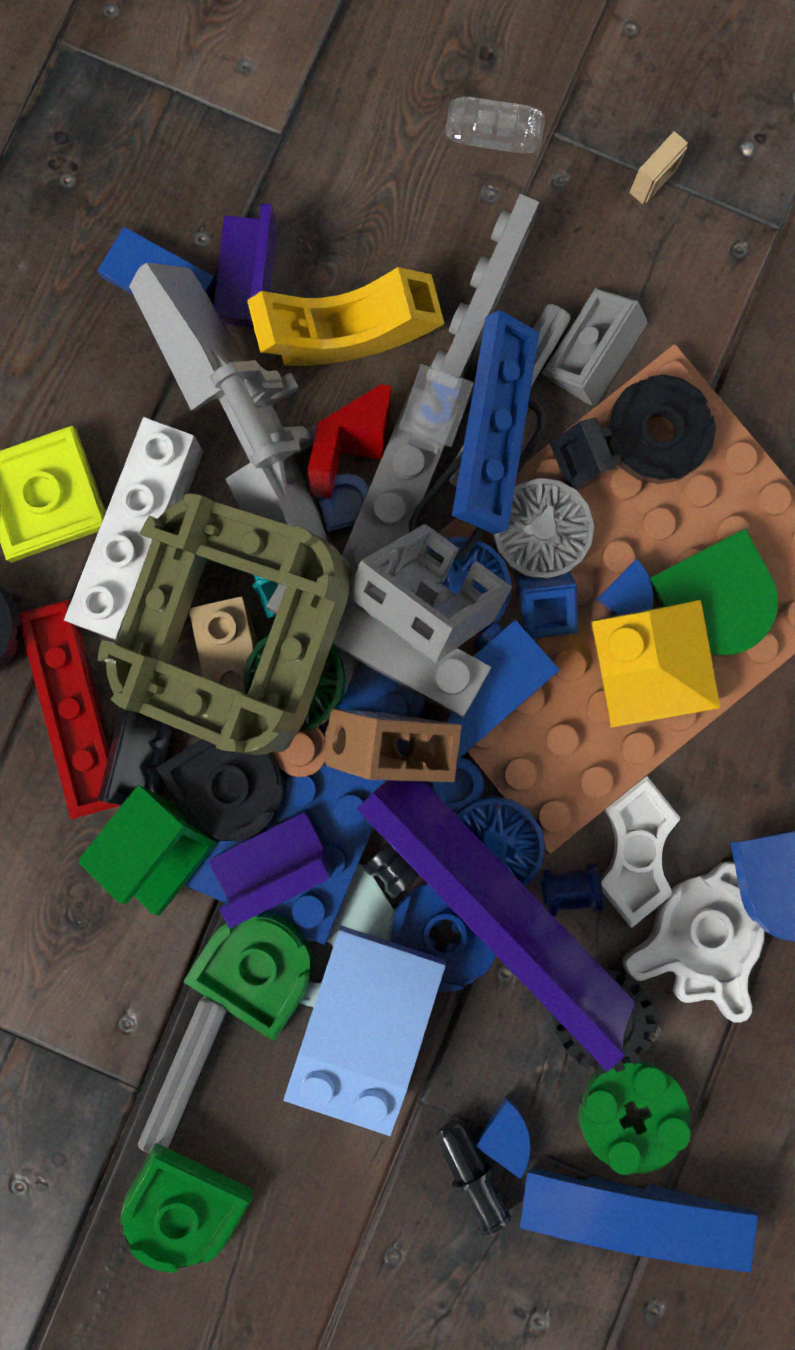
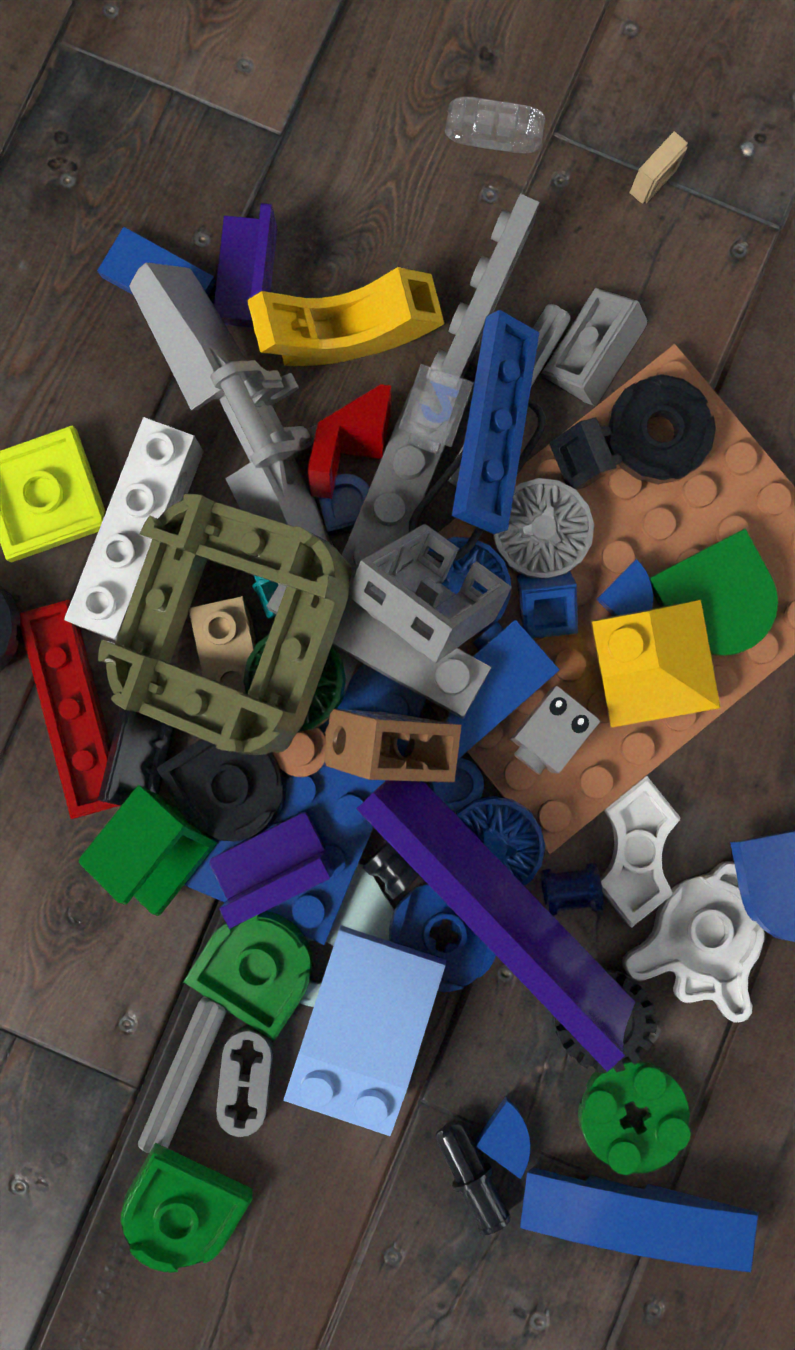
(232, 1079): none -> light grey beam
(553, 732): none -> light grey brick

